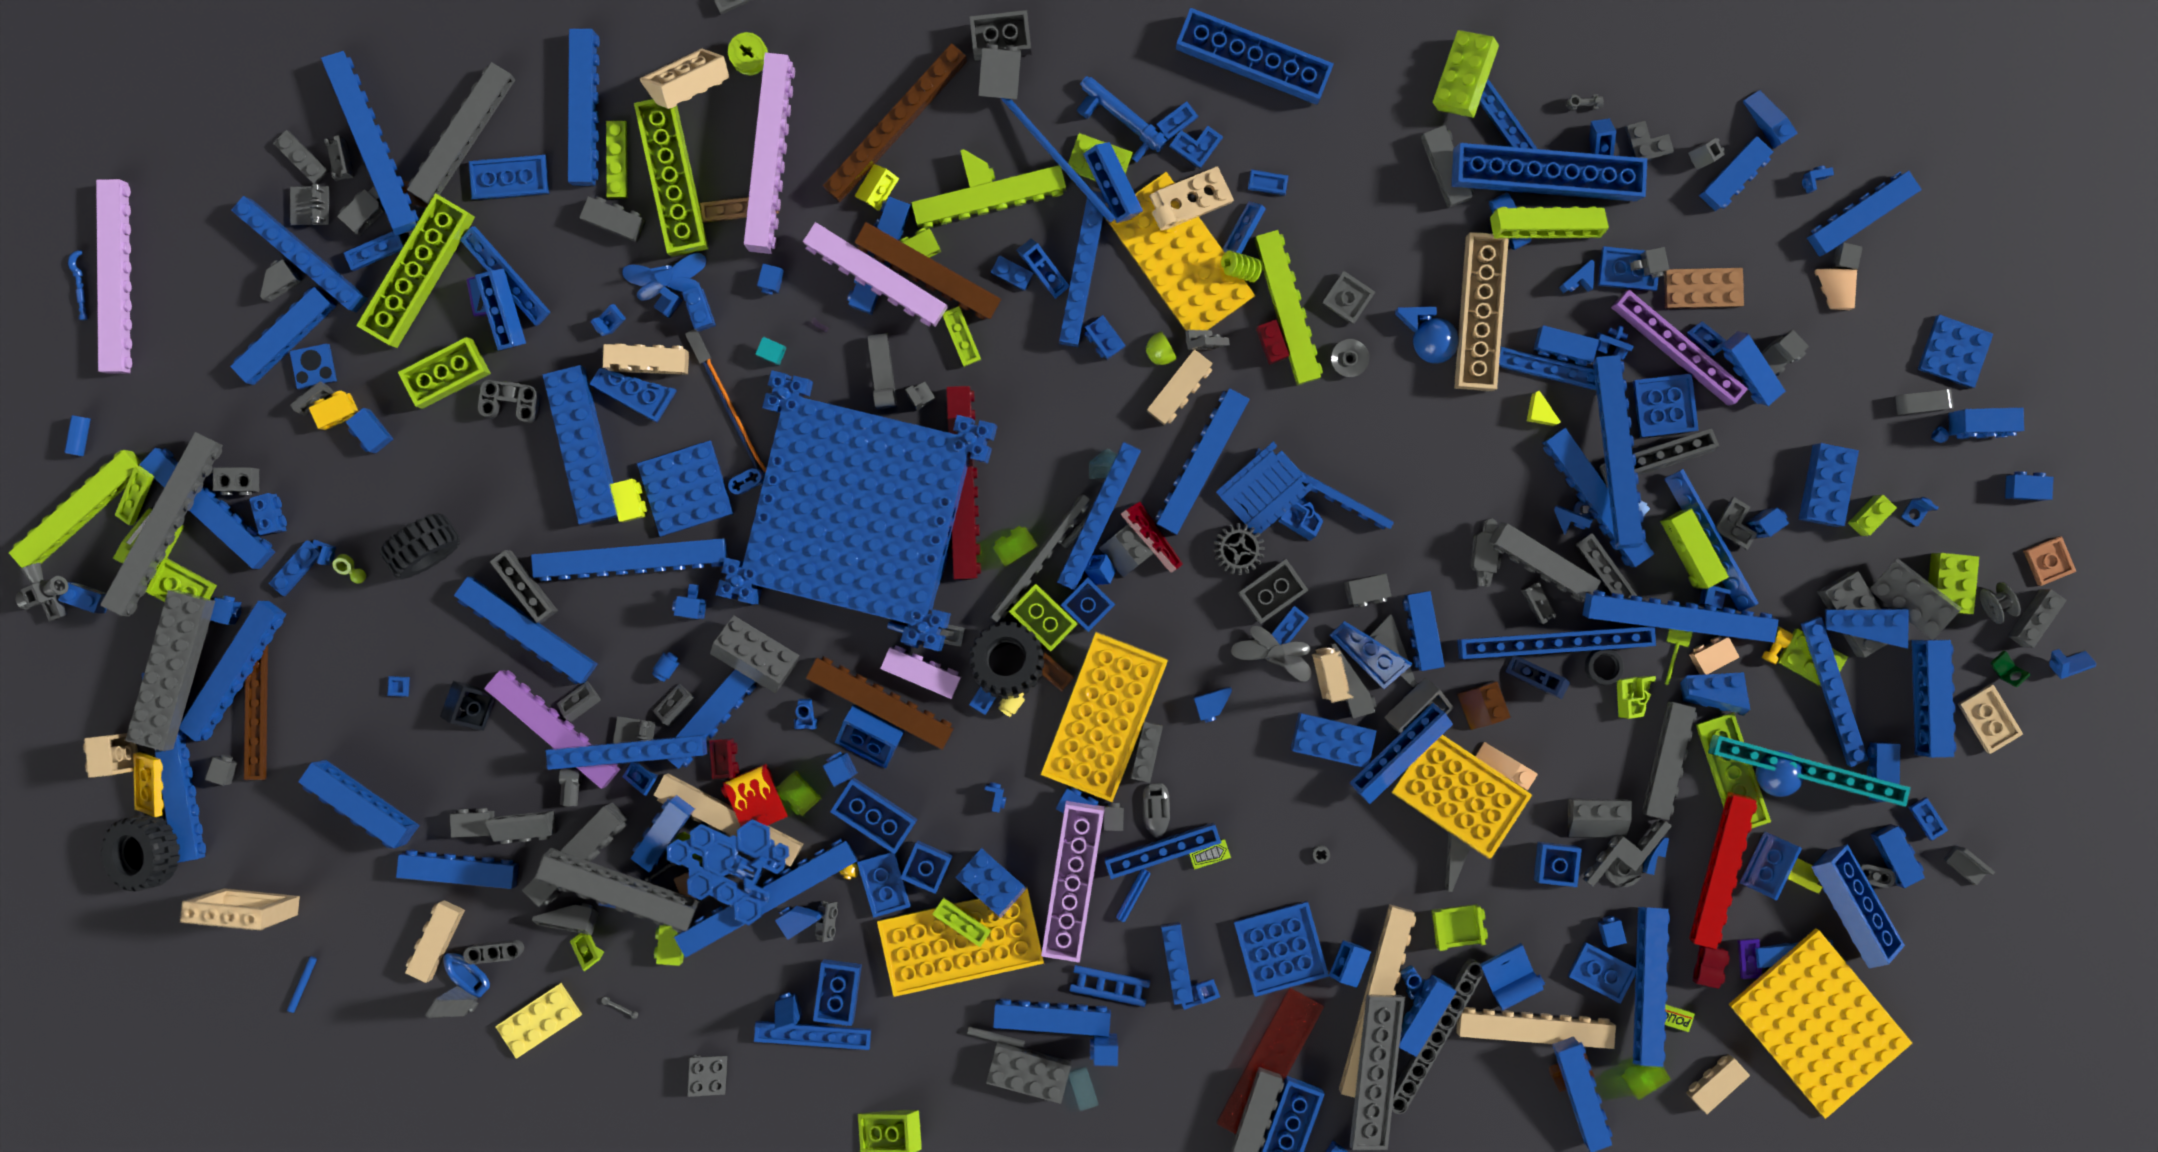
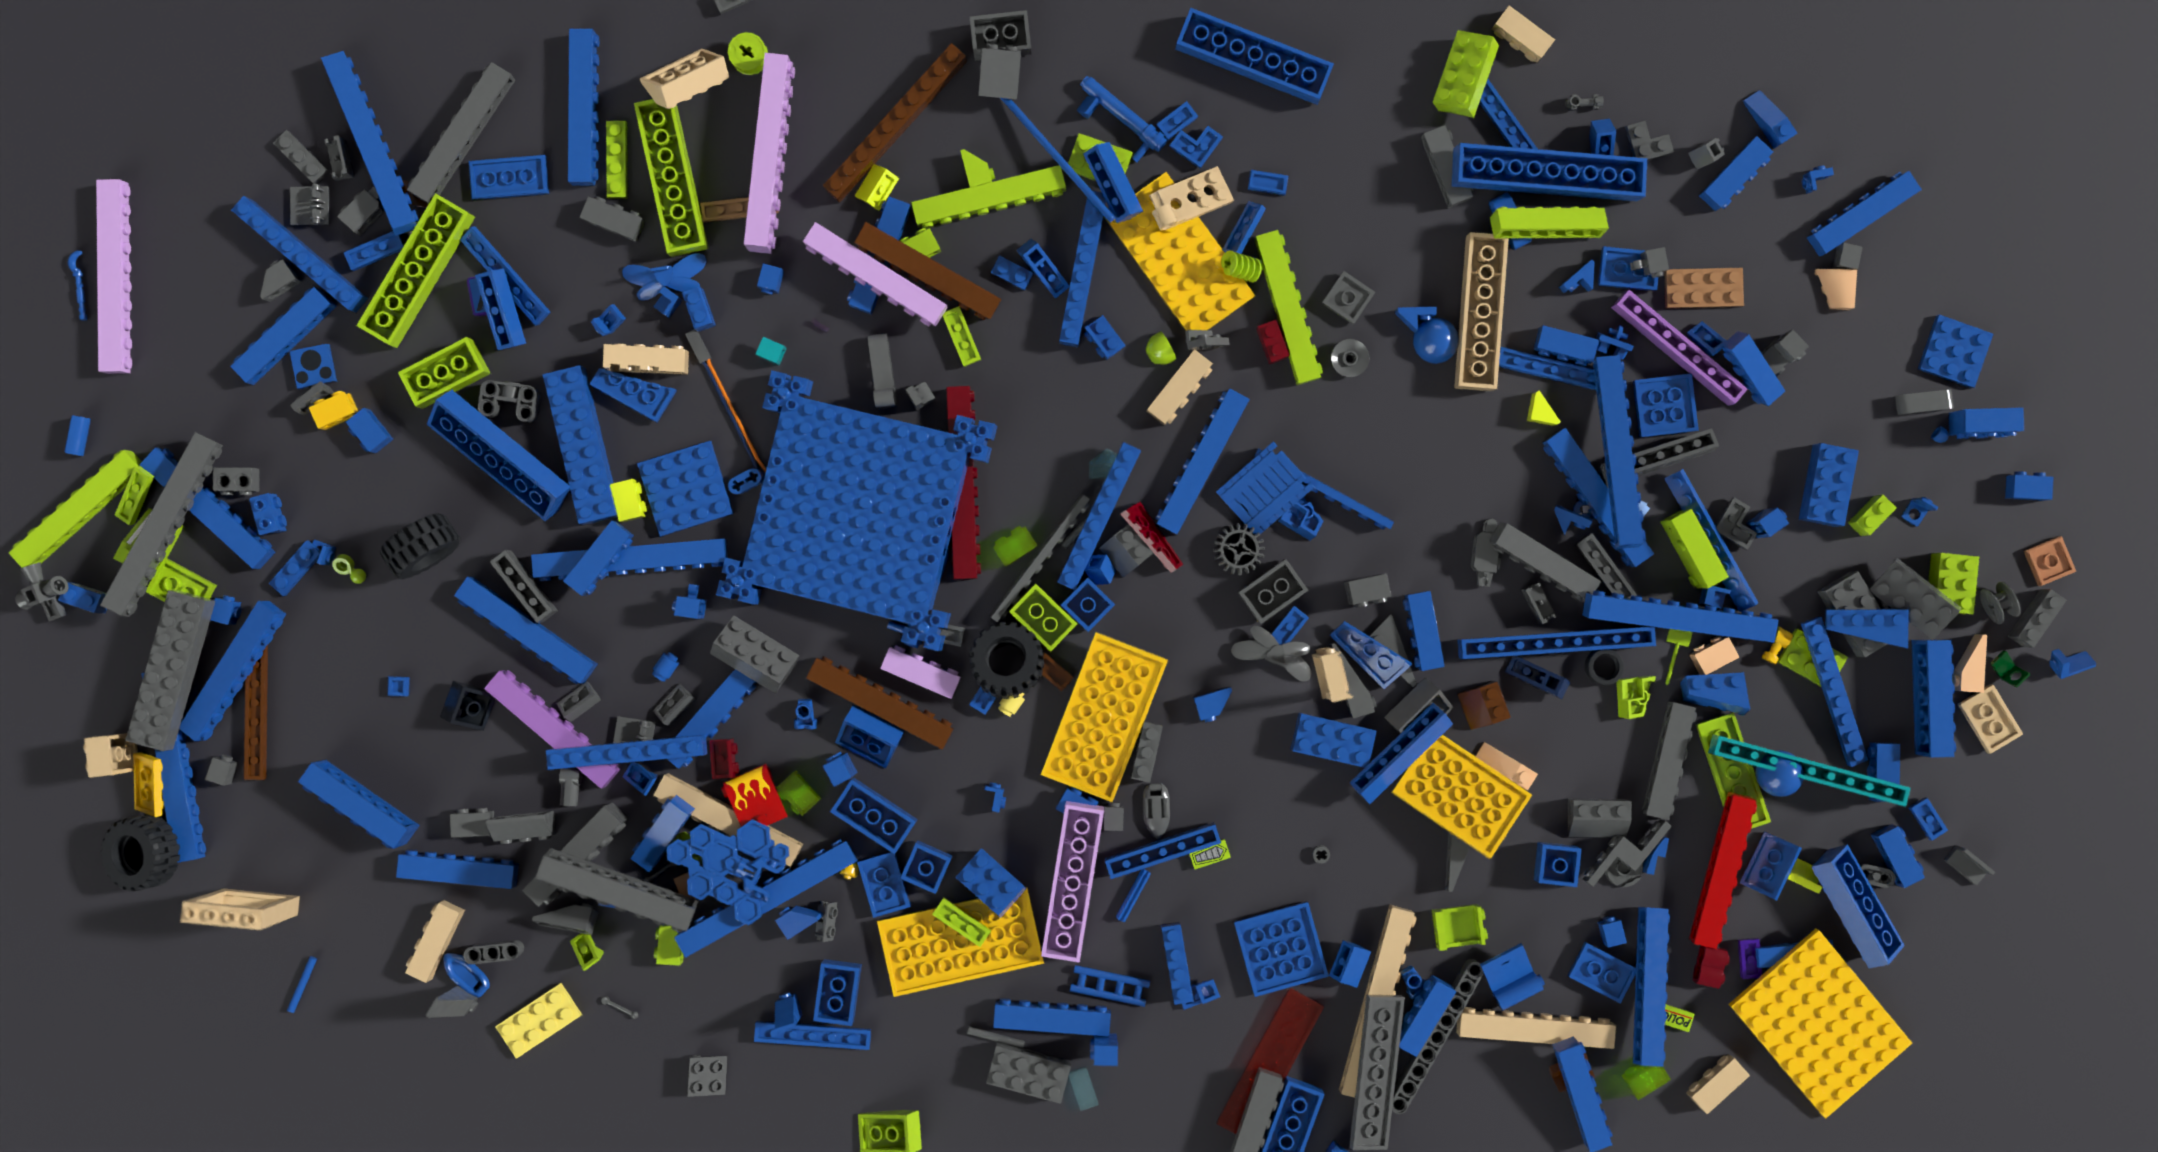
(498, 455): none -> blue brick
(599, 558): none -> blue brick
(1522, 34): none -> tan brick
(1970, 670): none -> light nougat slope

